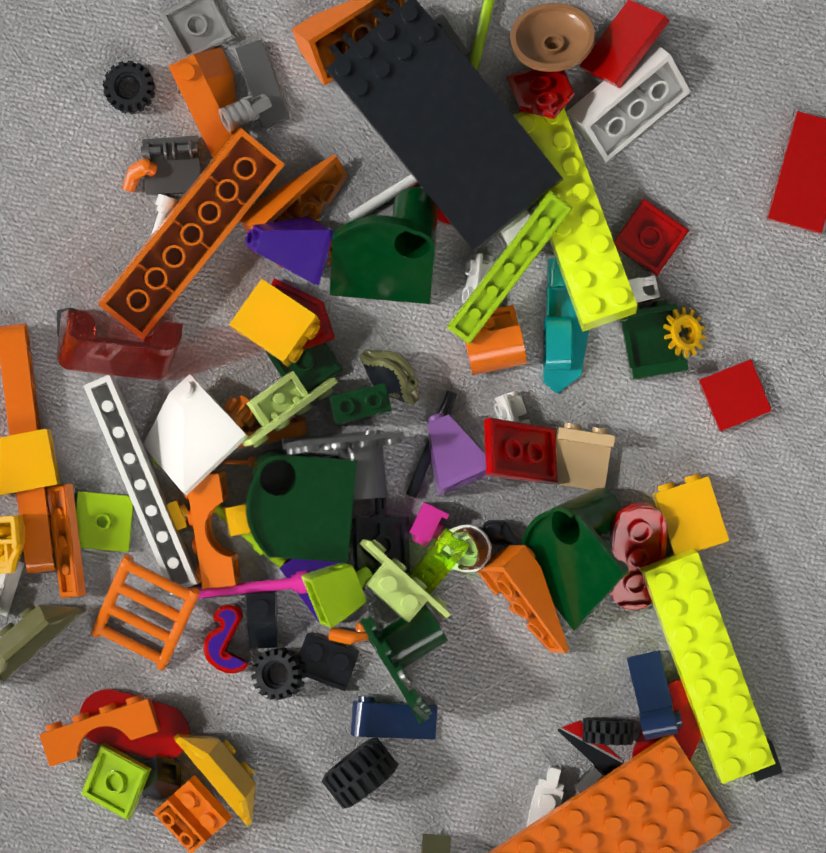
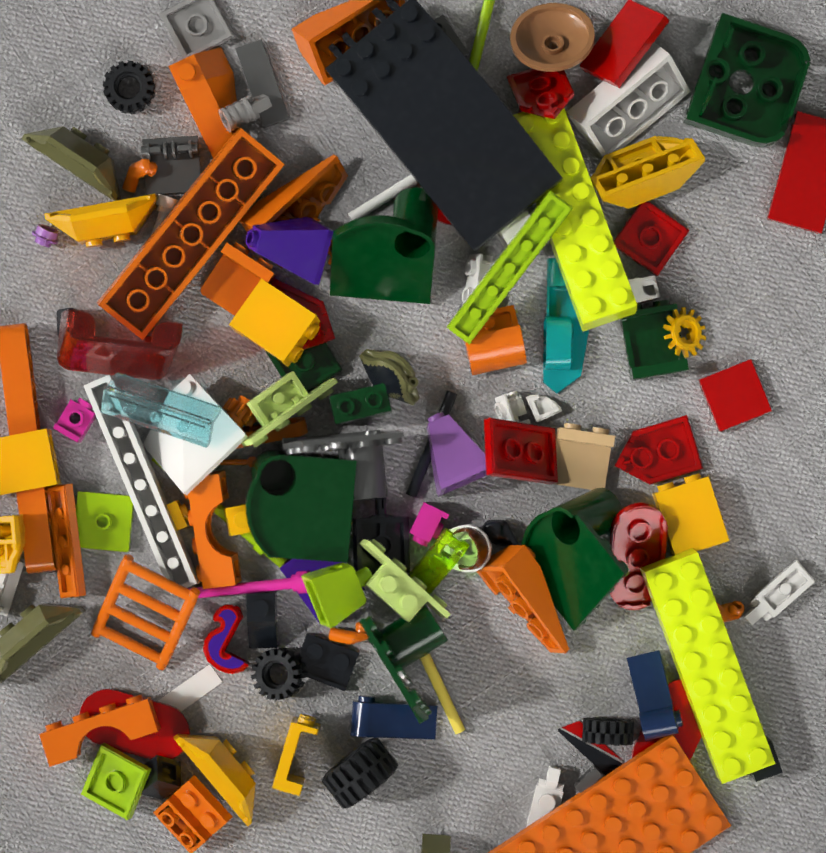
(45, 235): none -> medium lavender plate
(76, 431): none -> dark pink brick
(78, 157): none -> olive wedge
(105, 220): none -> yellow wedge
(160, 409): none -> clear light blue panel
(192, 689): none -> white sticker
(235, 278): none -> orange bracket
(283, 779): none -> yellow panel
(442, 693): none -> light yellow bar
(542, 407): none -> white tile
(646, 170): none -> yellow wedge
(661, 451): none -> red tile
(731, 610): none -> orange arm
(779, 593): none -> white hinge
(780, 62): none -> dark green piece

